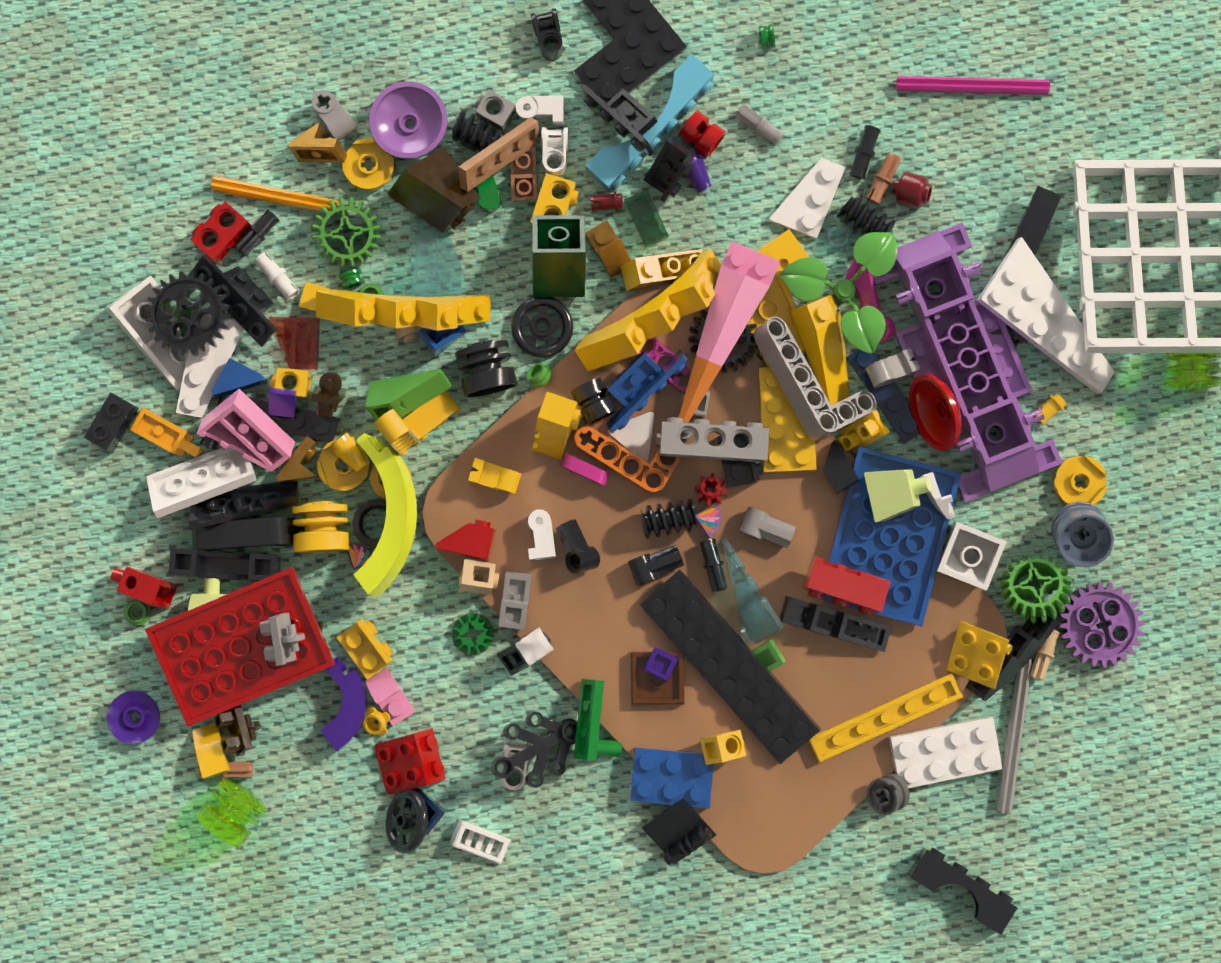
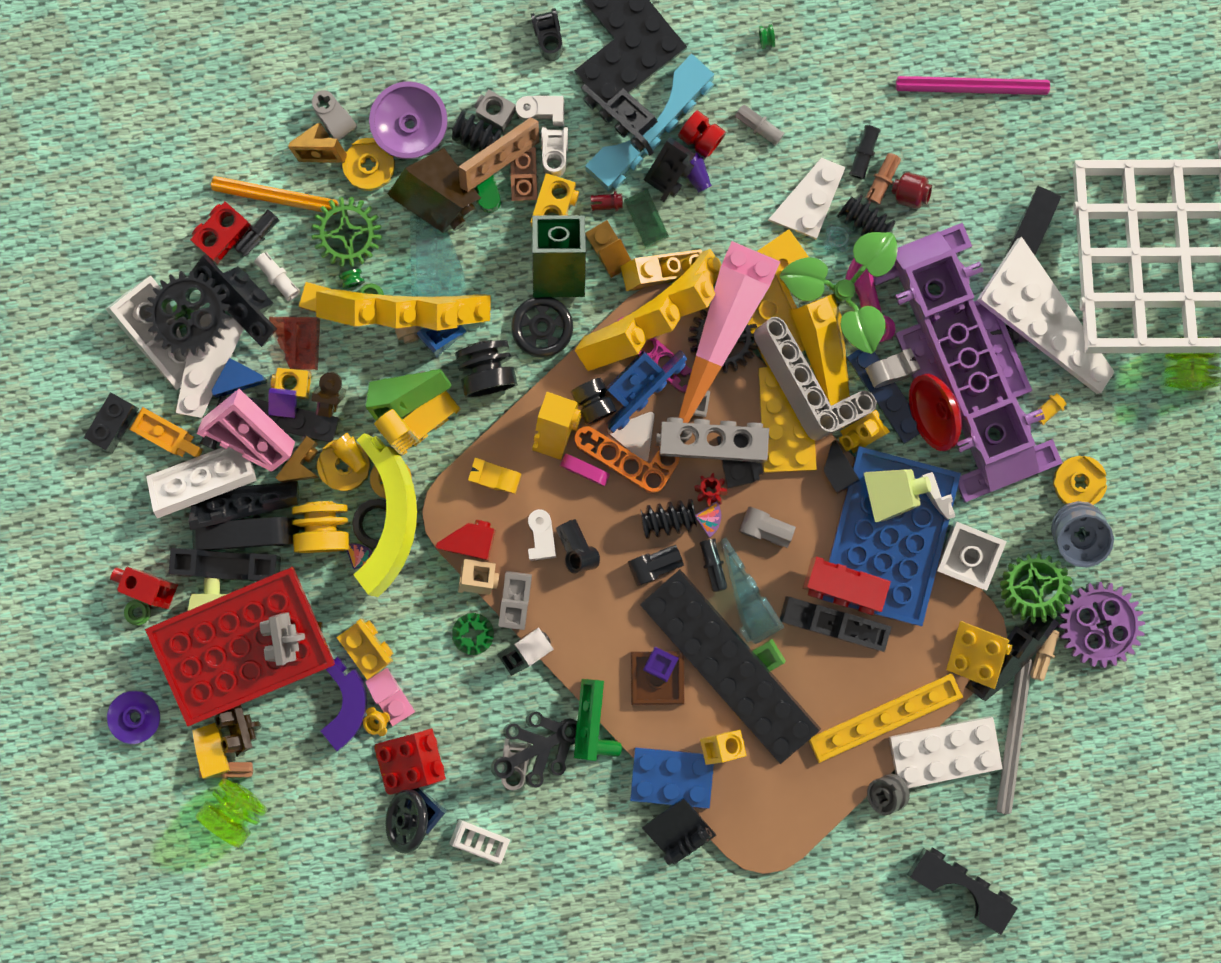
(539, 375): bright green plate -> none

